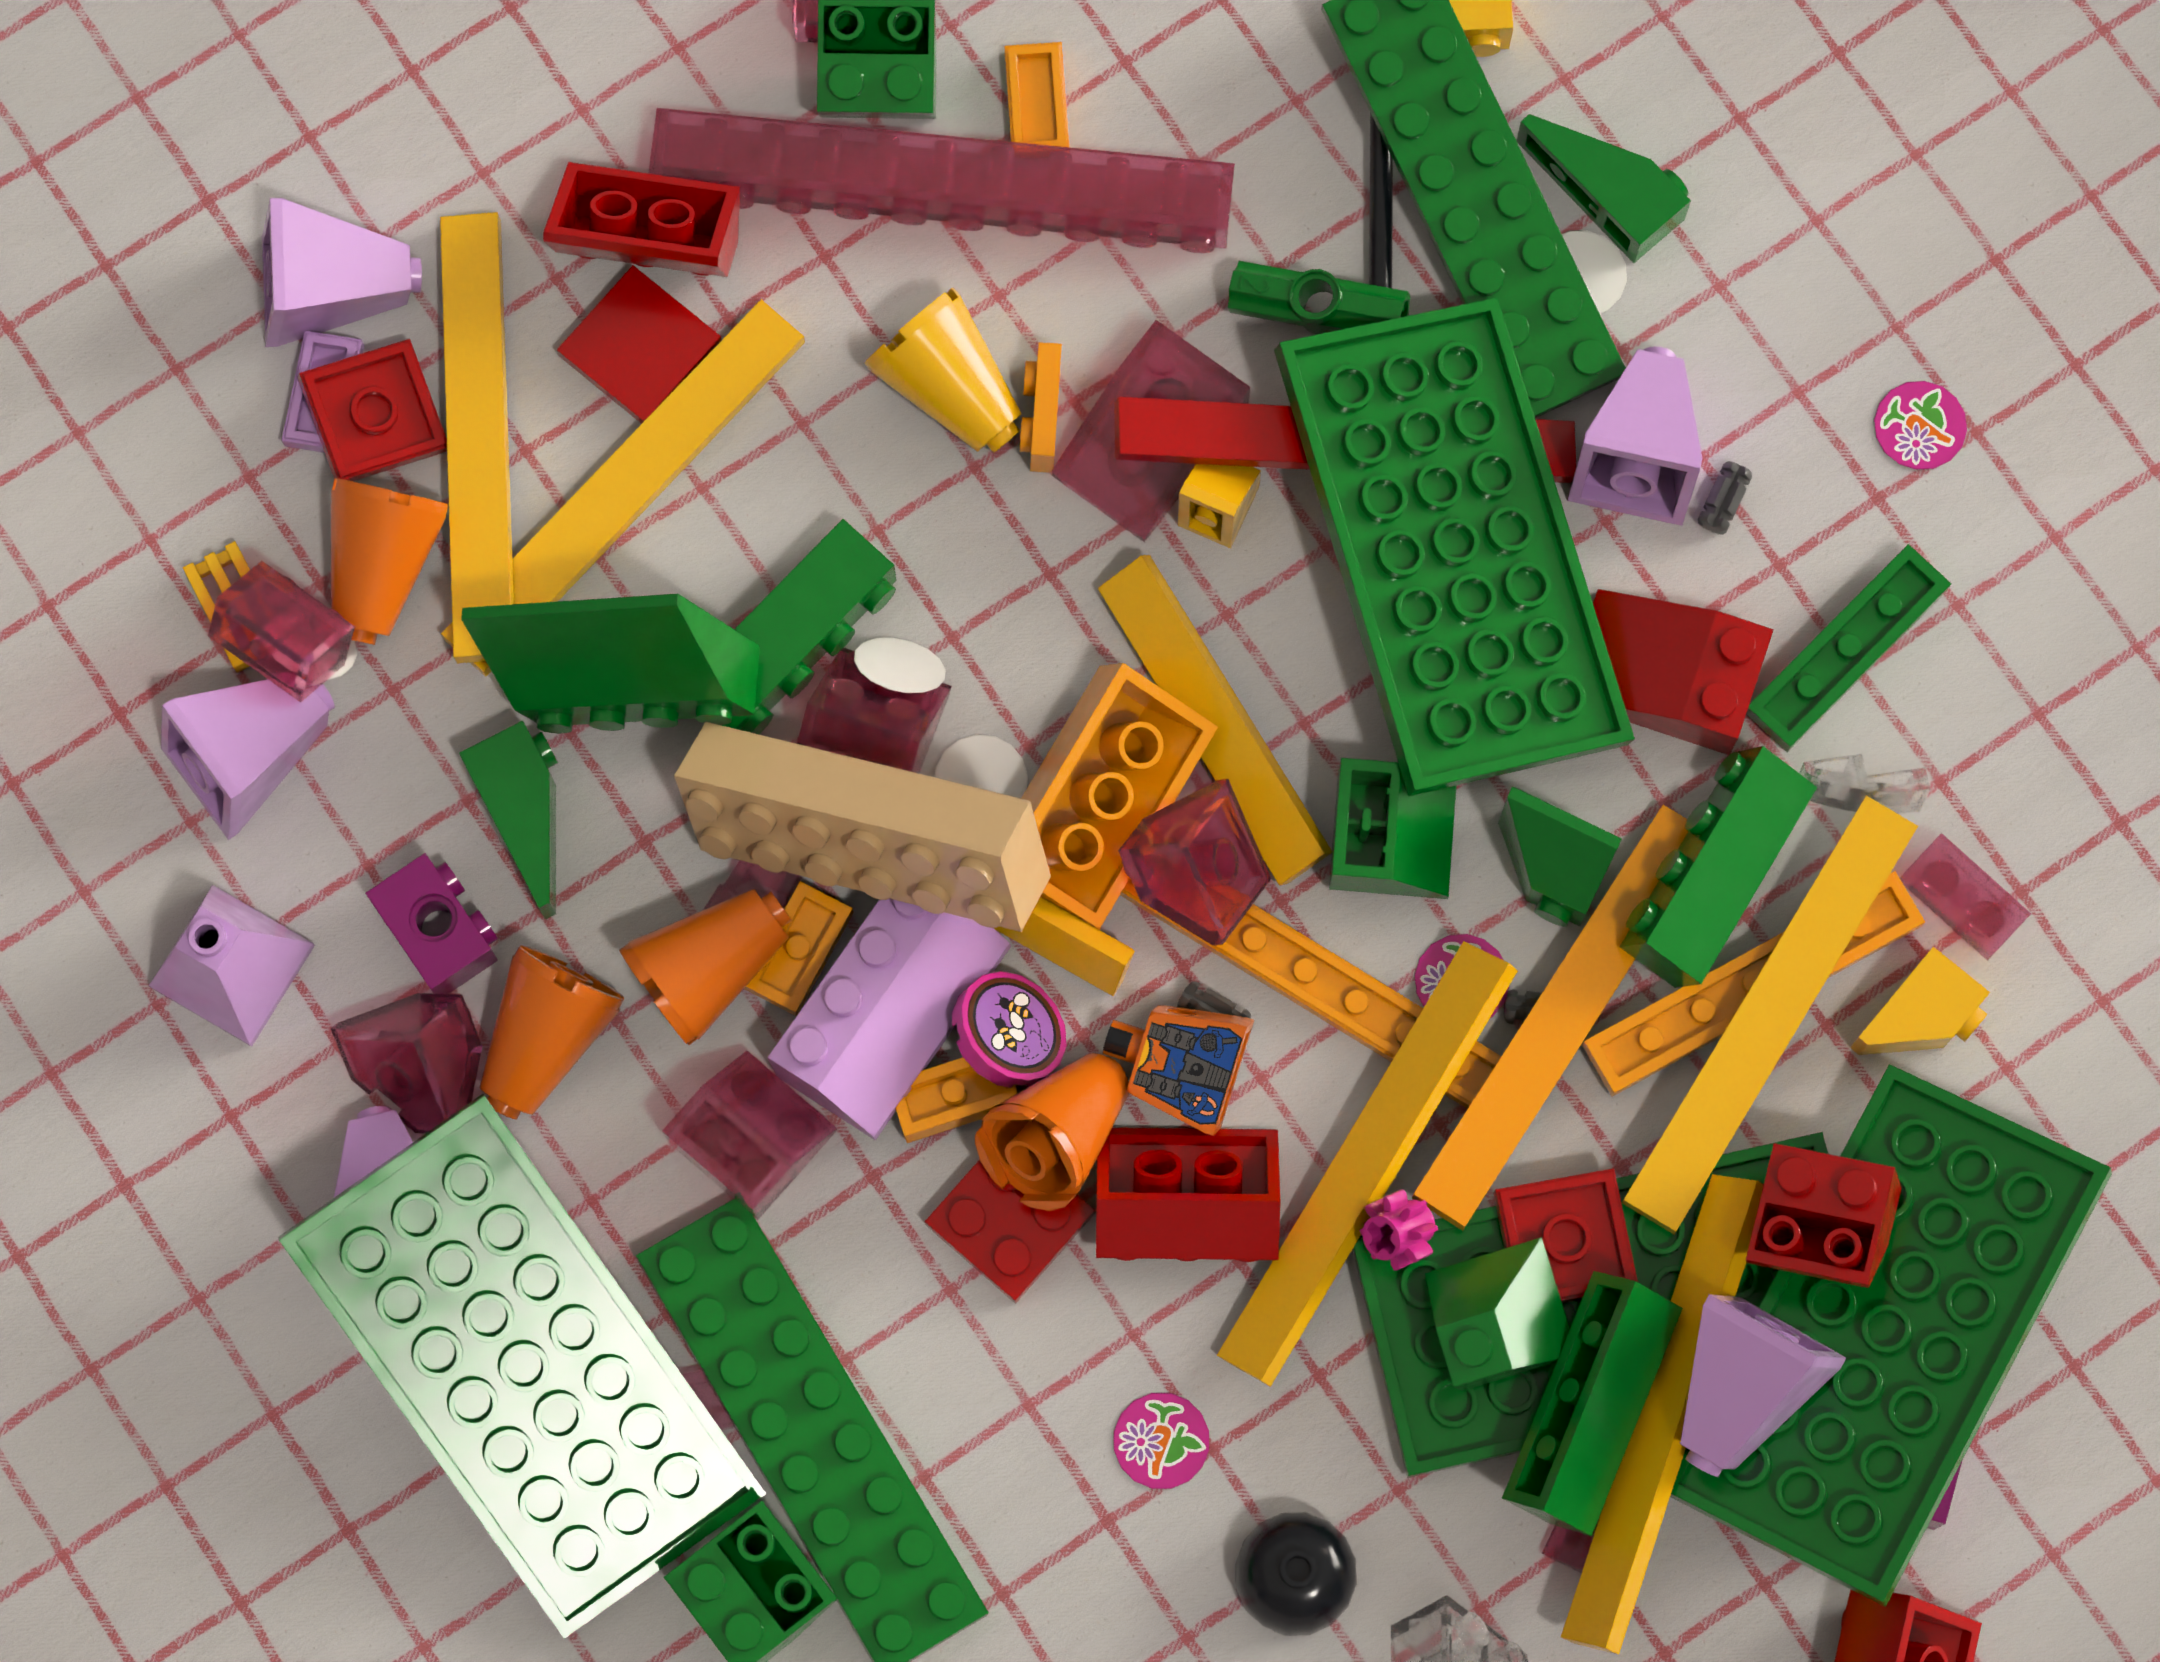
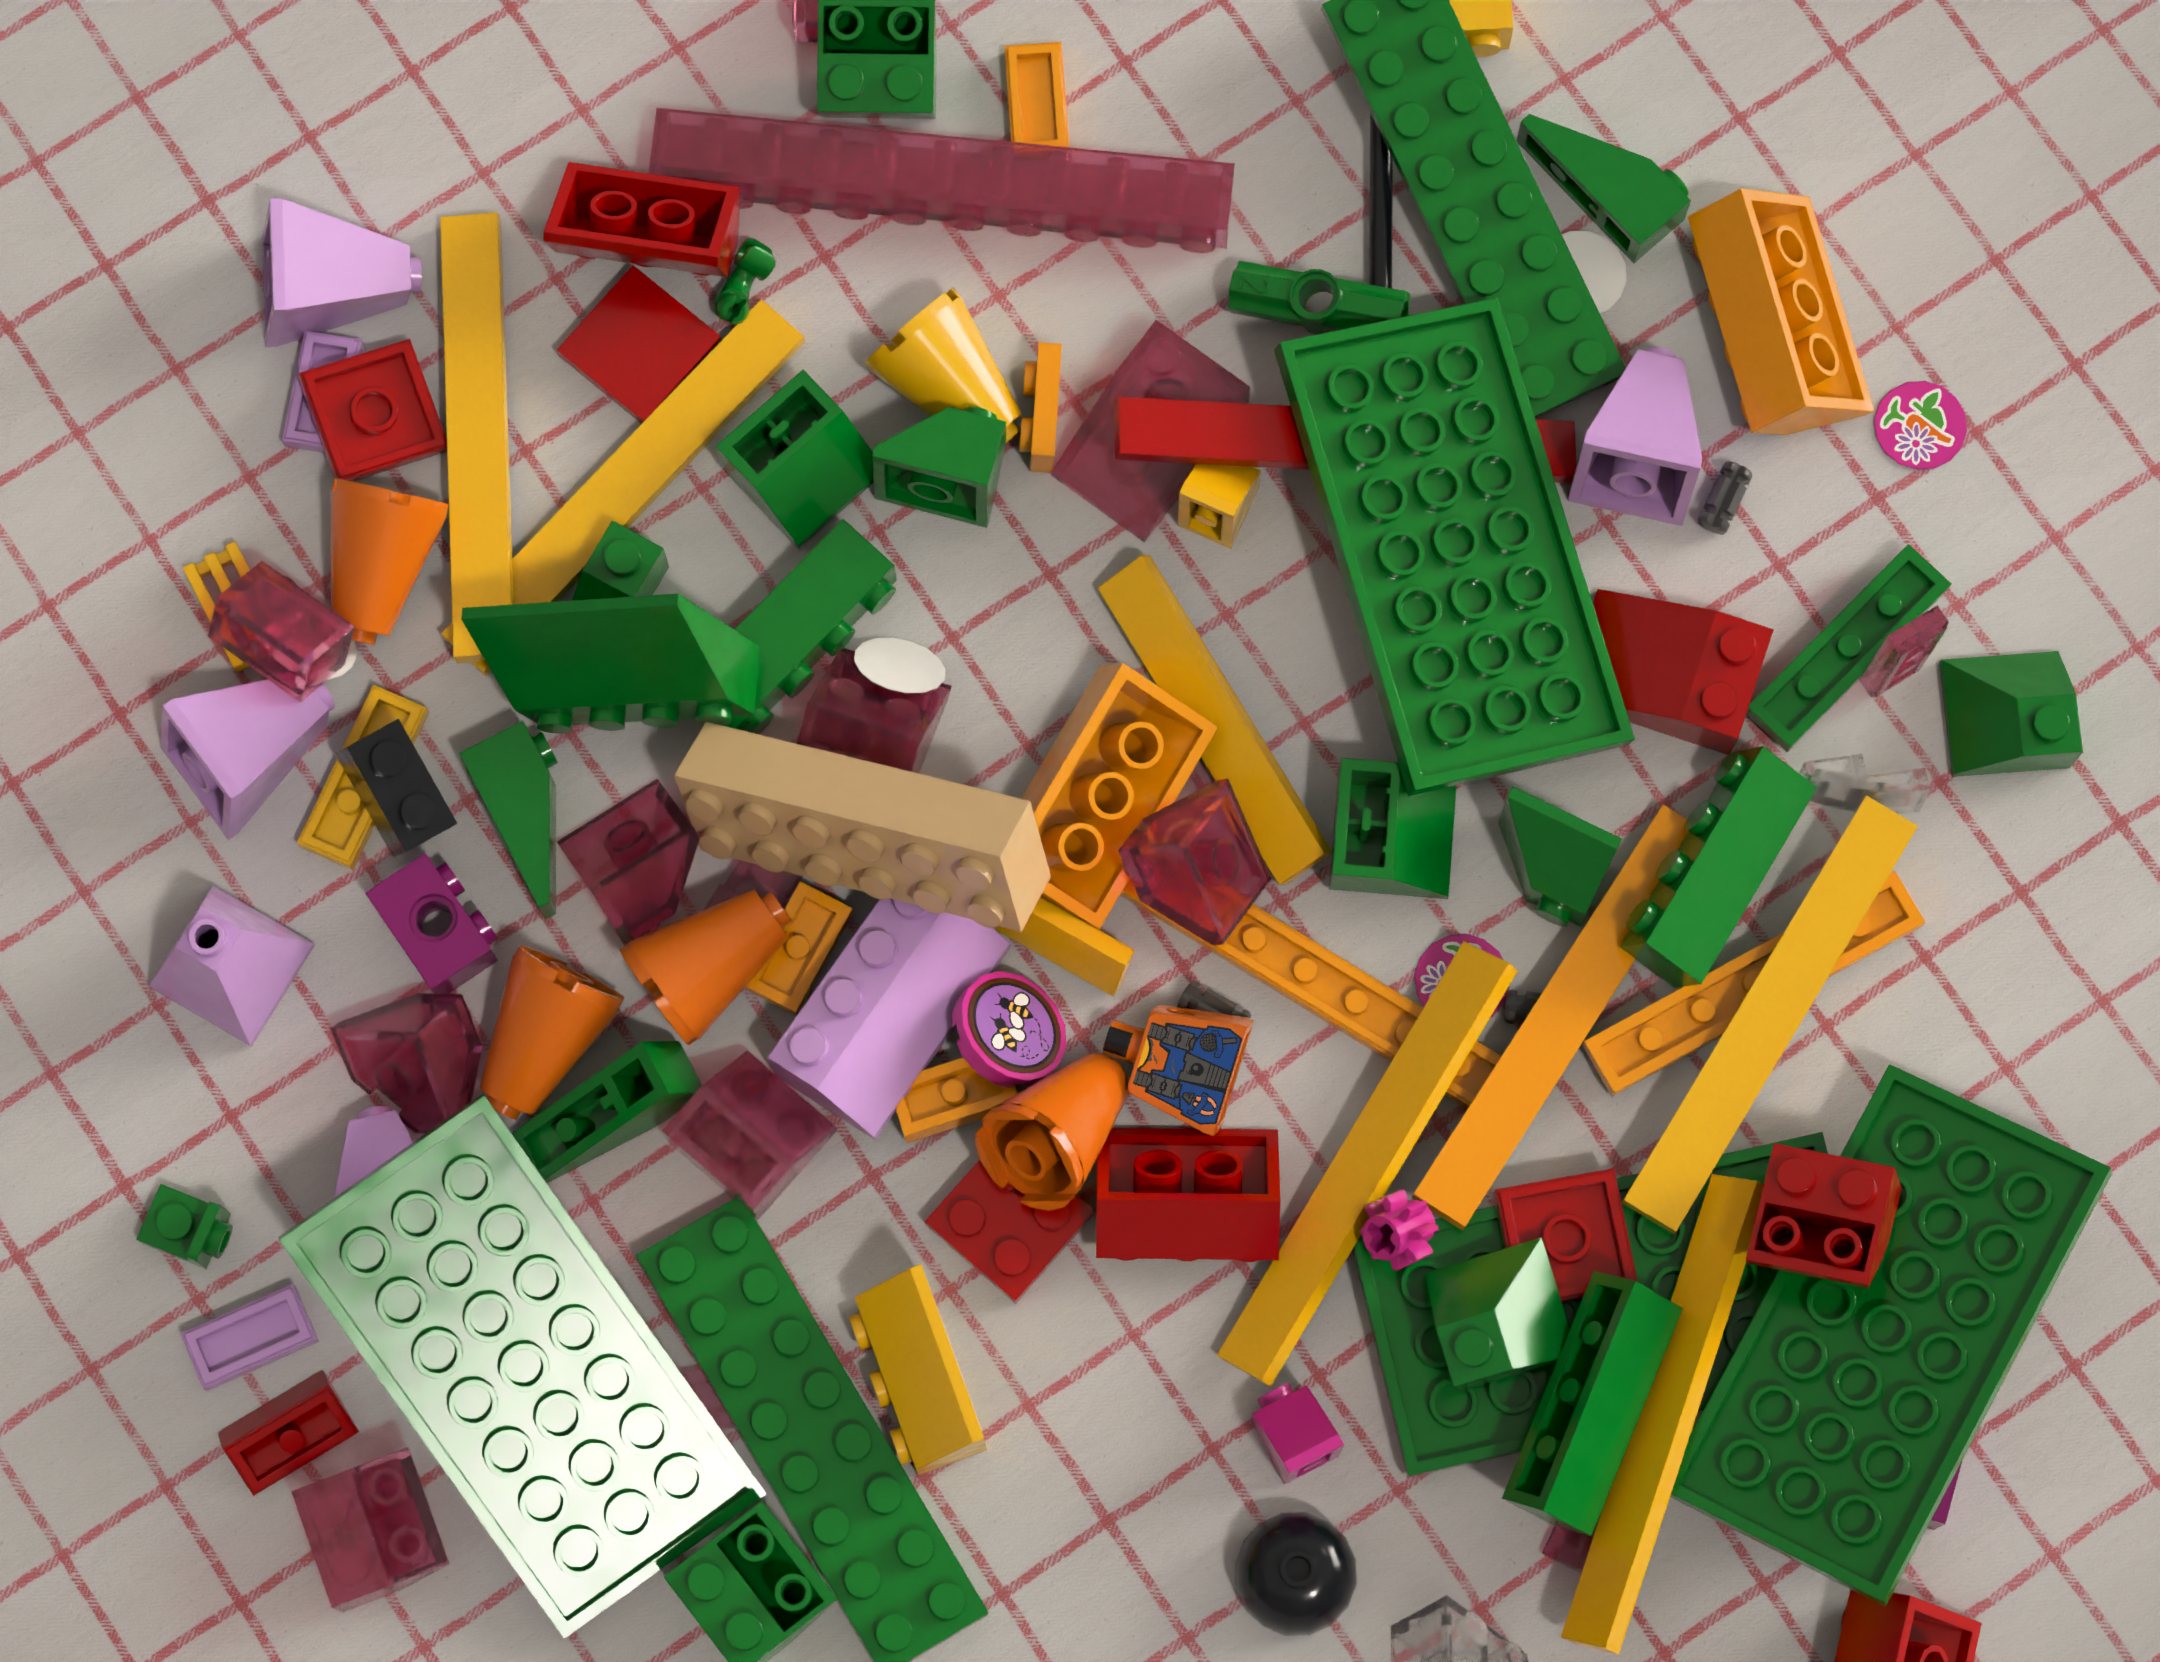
(186, 1227): none -> green bracket
(249, 1337): none -> lavender tile
(287, 1432): none -> red slope
(339, 819): none -> yellow tile
(371, 1530): none -> clear pink slope
(396, 788): none -> black brick
(610, 1108): none -> green slope
(622, 566): none -> green slope
(635, 860): none -> clear pink slope
(752, 262): none -> green arm
(798, 458): none -> green slope
(917, 1372): none -> yellow slope
(943, 465): none -> green slope
(984, 764): white sticker -> none
(1161, 1440): sticker -> none
(1295, 1431): none -> dark pink slope
(1747, 1381): lavender slope -> none
(1779, 312): none -> light orange slope
(1904, 652): none -> clear pink tile
(1926, 1010): yellow slope -> none
(1964, 896): clear pink plate -> none
(2010, 714): none -> green slope

